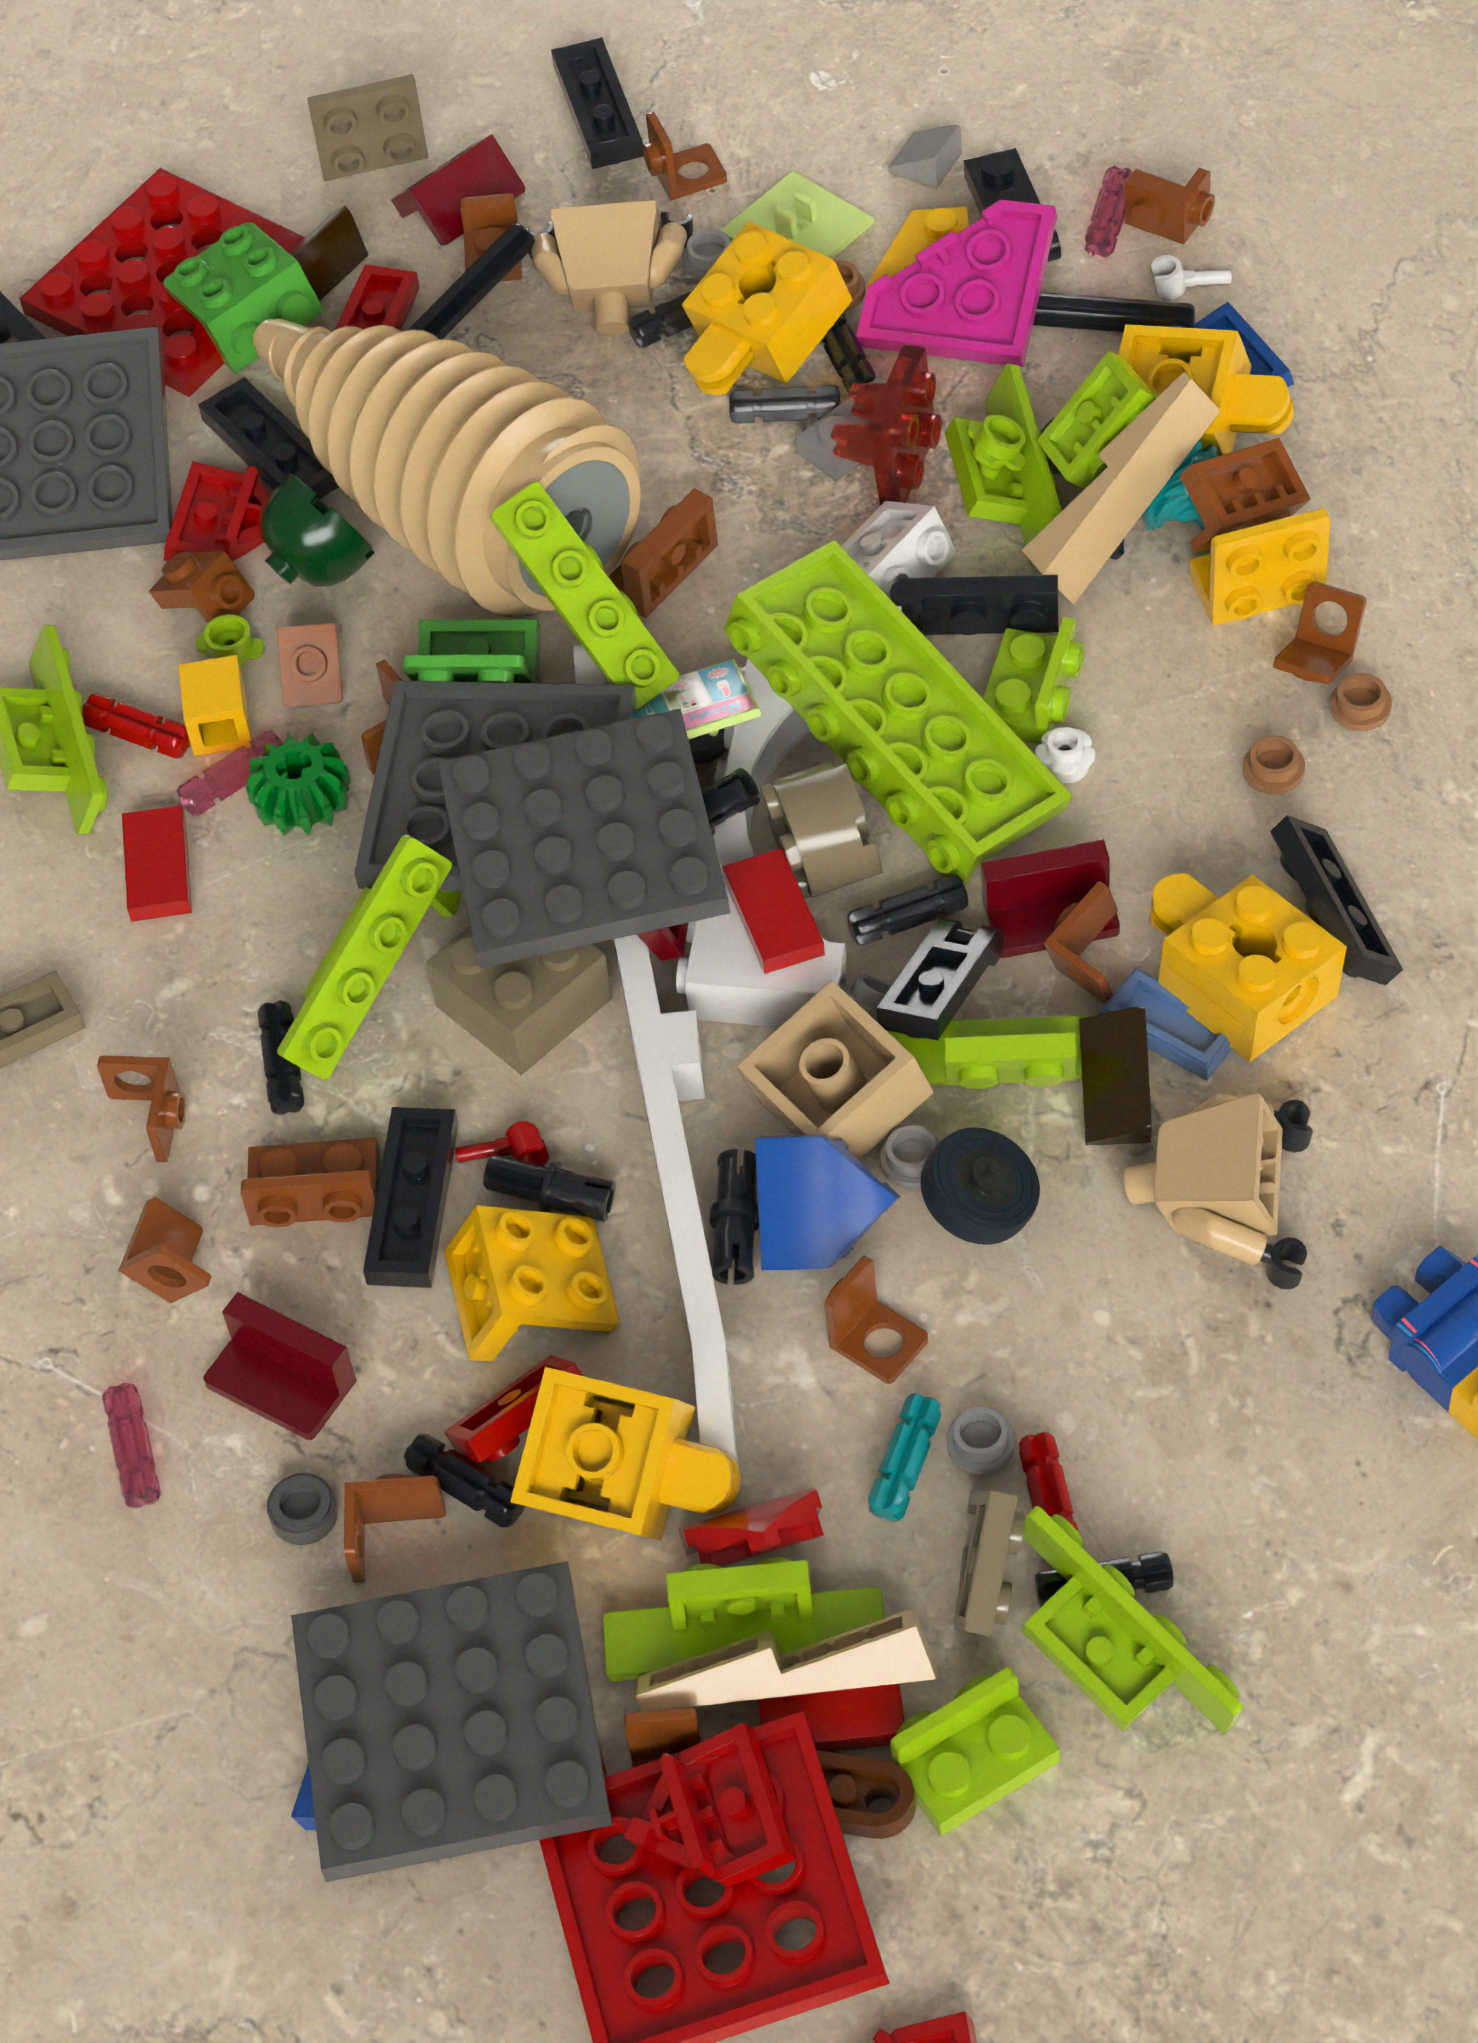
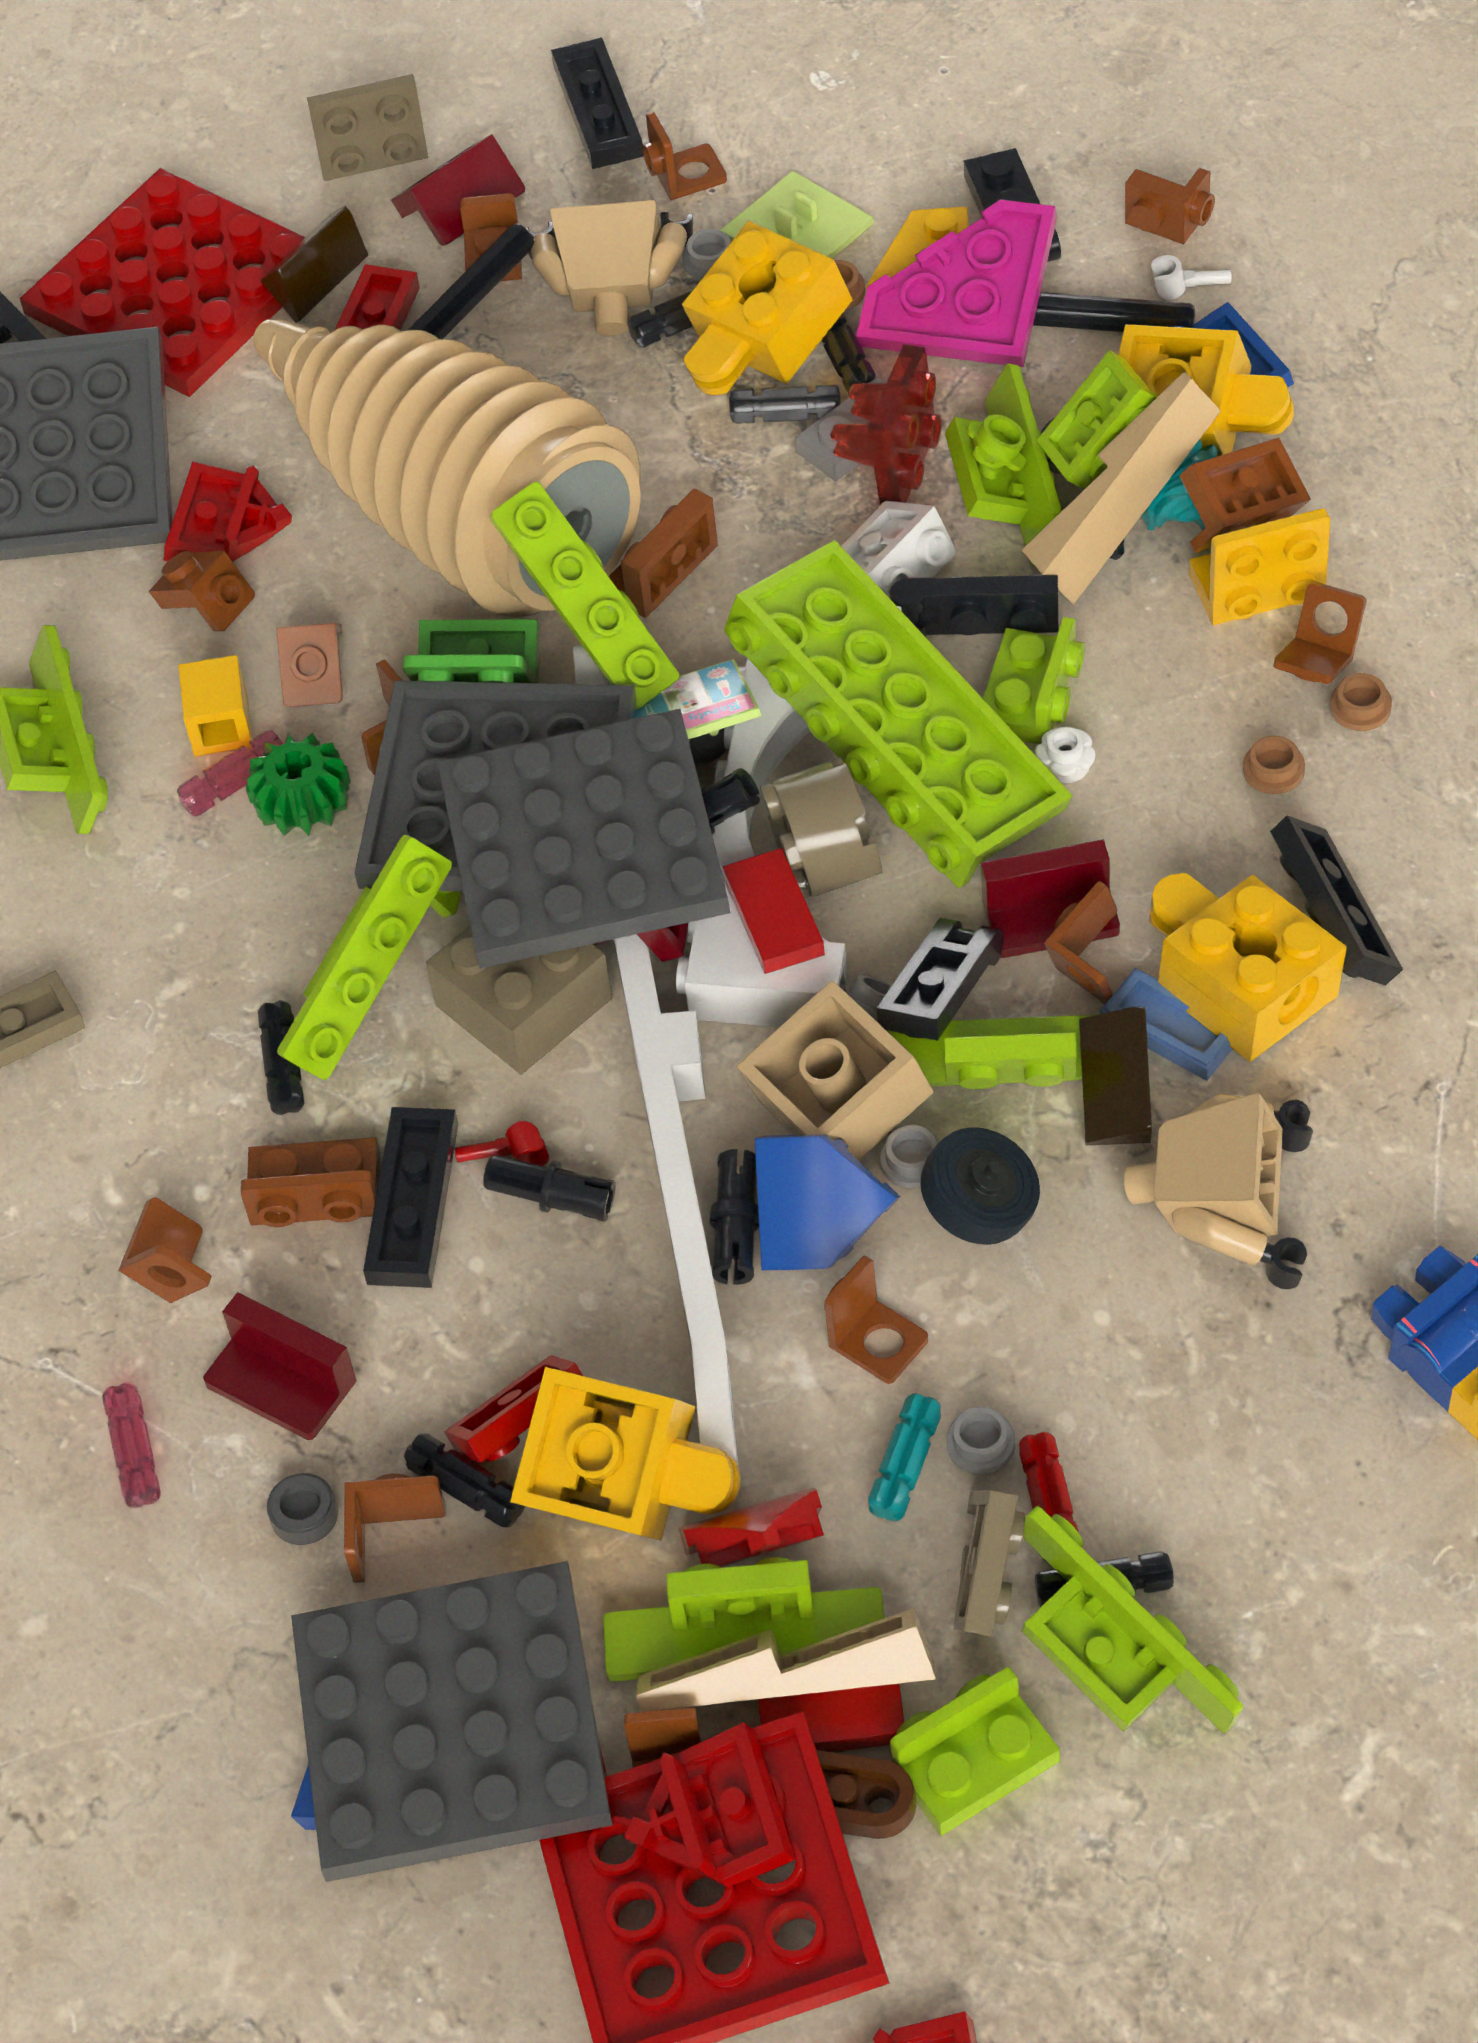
(136, 725): red axle -> none
(156, 863): red tile -> none
(167, 1101): dark orange bracket -> none
(228, 637): lime plate -> none
(239, 287): bright green bracket -> none
(264, 437): black plate -> none
(309, 537): dark green cylinder -> none
(527, 1271): yellow bracket -> none
(907, 909): black axle -> none
(928, 155): light grey slope -> none
(1107, 213): clear pink axle -> none

